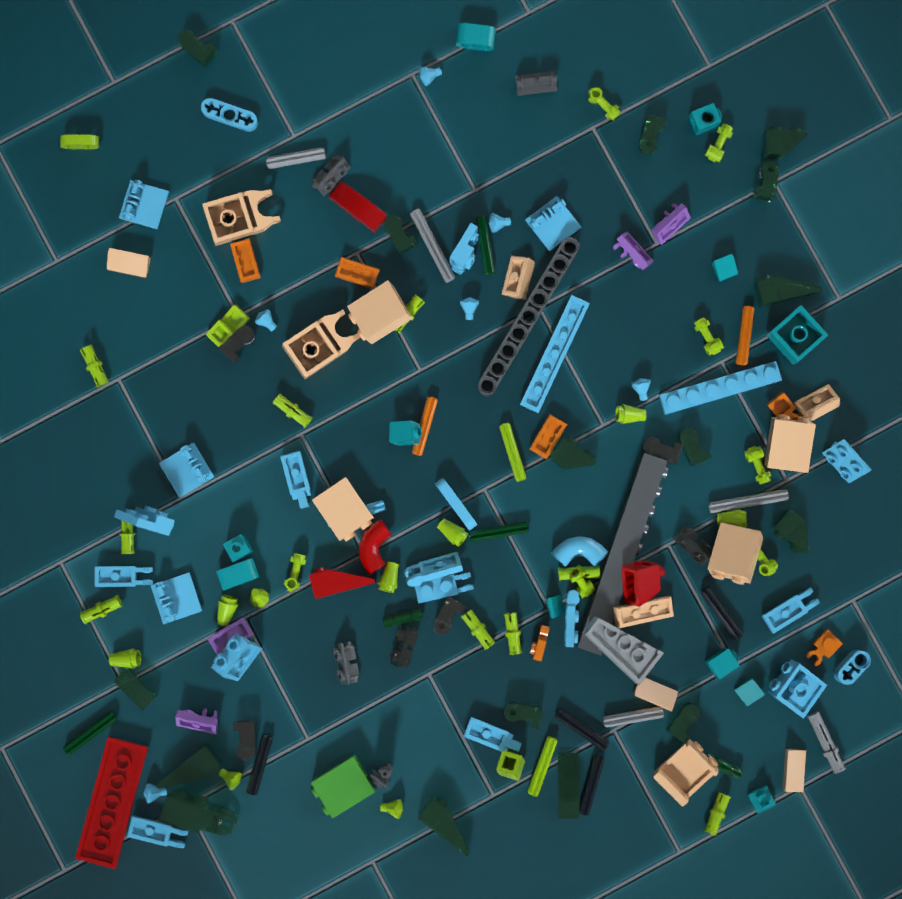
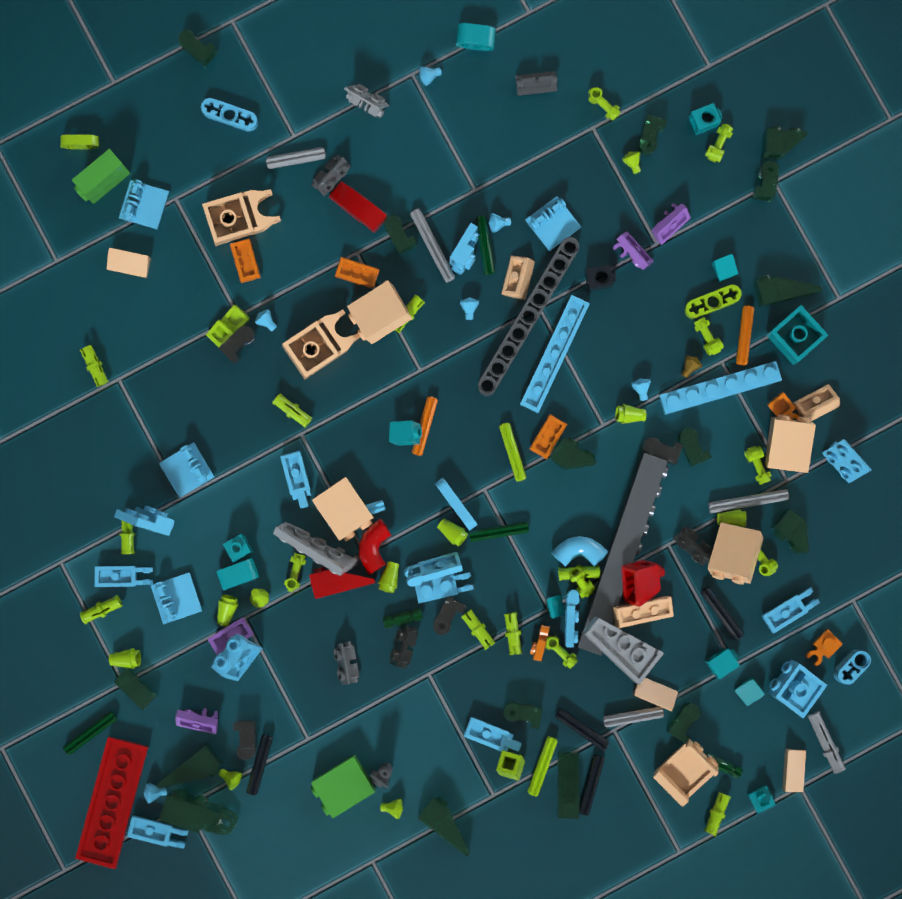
(100, 177): none -> bright green brick
(316, 548): none -> light grey wing
(359, 93): none -> light grey hinge
(553, 643): none -> lime bar
(593, 284): none -> black brick
(632, 160): none -> lime rock
(690, 365): none -> pearl gold rock
(728, 301): none -> lime beam

